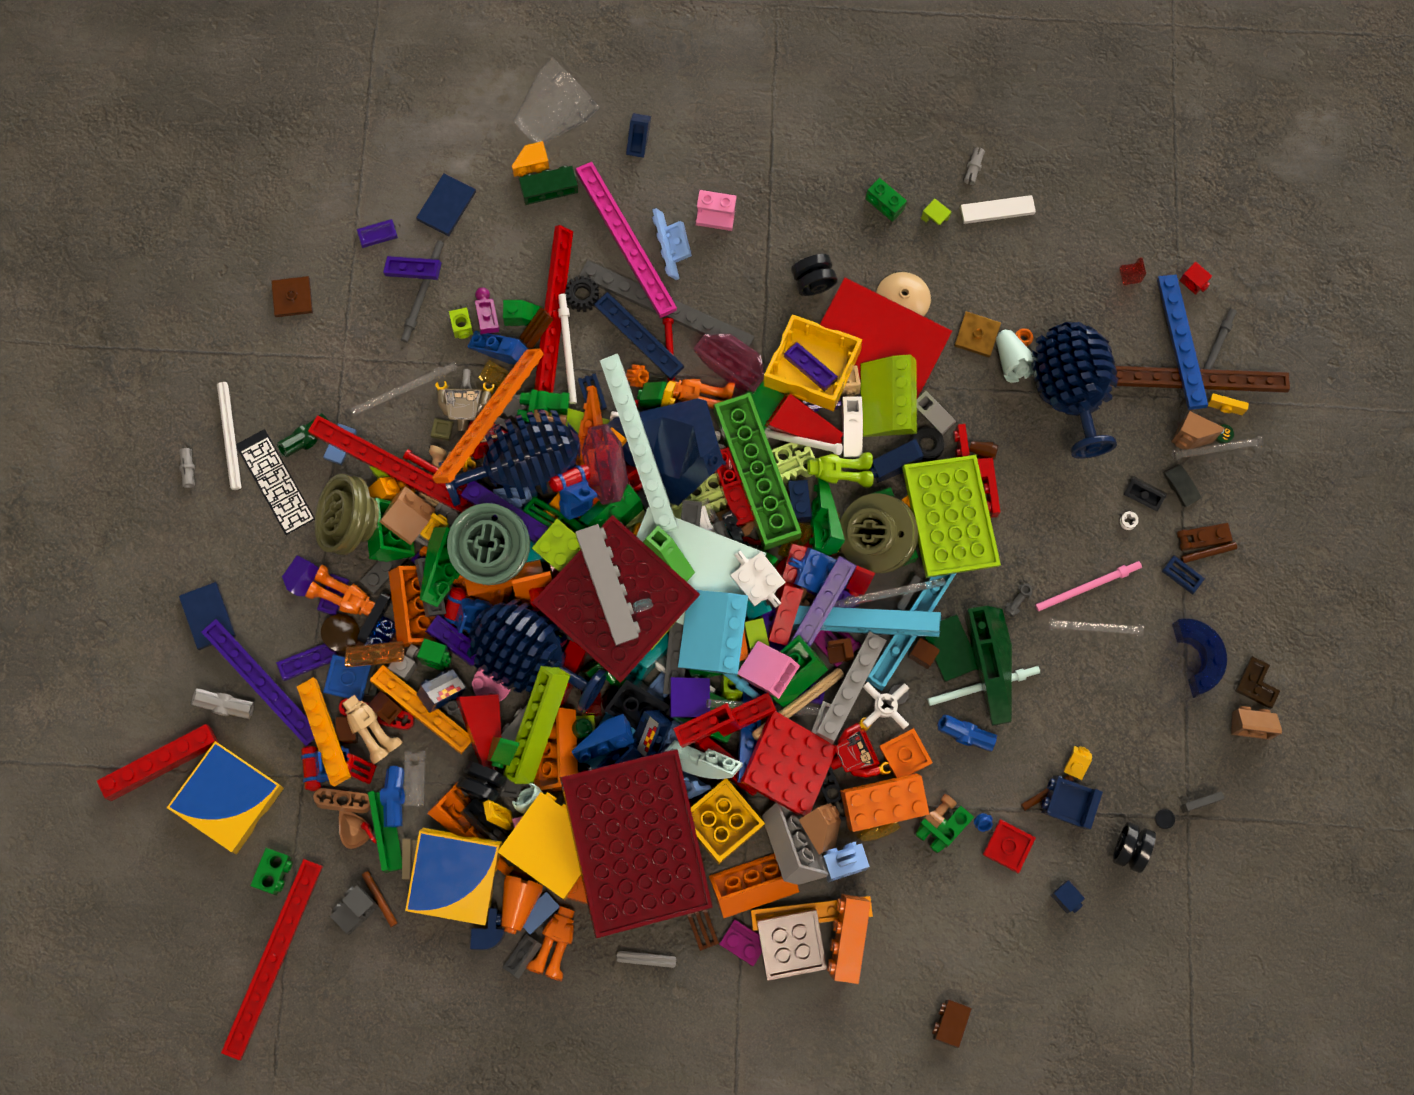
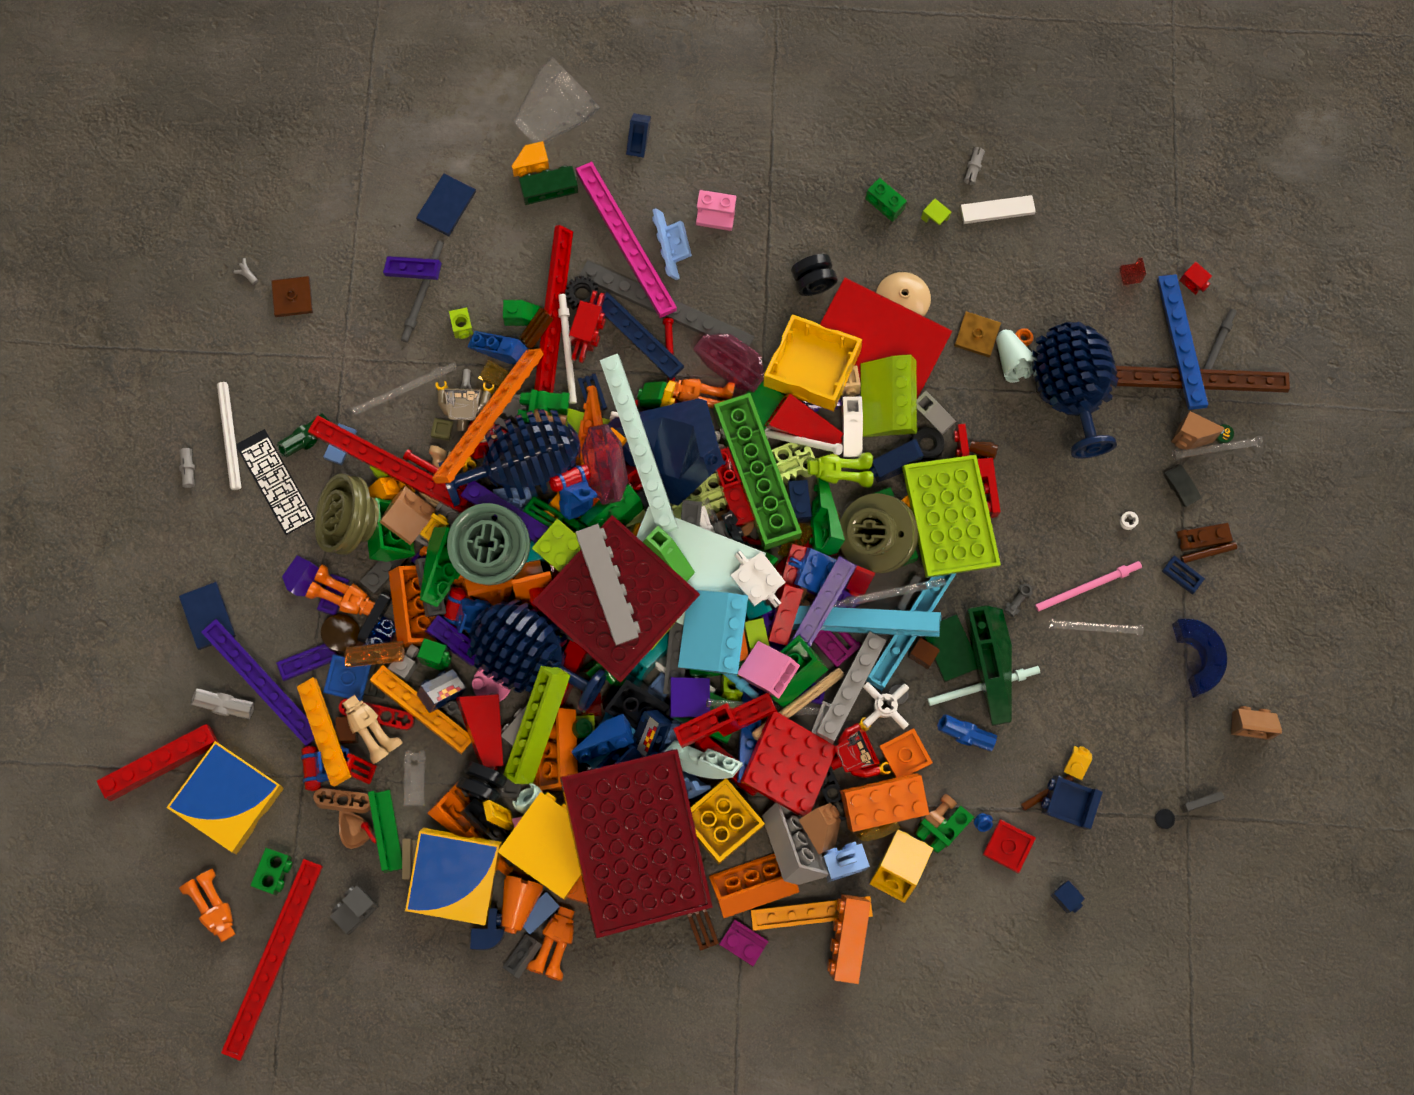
(217, 918): none -> orange piece
(246, 272): none -> light grey bar
(377, 233): dark purple tile -> none
(379, 899): dark orange bar -> none
(385, 707): reddish brown panel -> none
(393, 796): blue piece -> none
(485, 312): magenta plate -> none
(502, 751): green slope -> none
(586, 326): none -> red brick
(637, 375): orange gear -> none
(642, 605): clear light blue tile -> none
(646, 959): light grey axle -> none
(791, 944): plate -> none
(810, 366): dark purple tile -> none
(839, 651): reddish brown panel -> none
(901, 866): none -> yellow slope
(951, 1023): reddish brown brick -> none
(1134, 847): black wheel -> none
(1145, 493): black slope -> none
(1227, 405): yellow plate -> none
(1252, 684): dark brown plate -> none

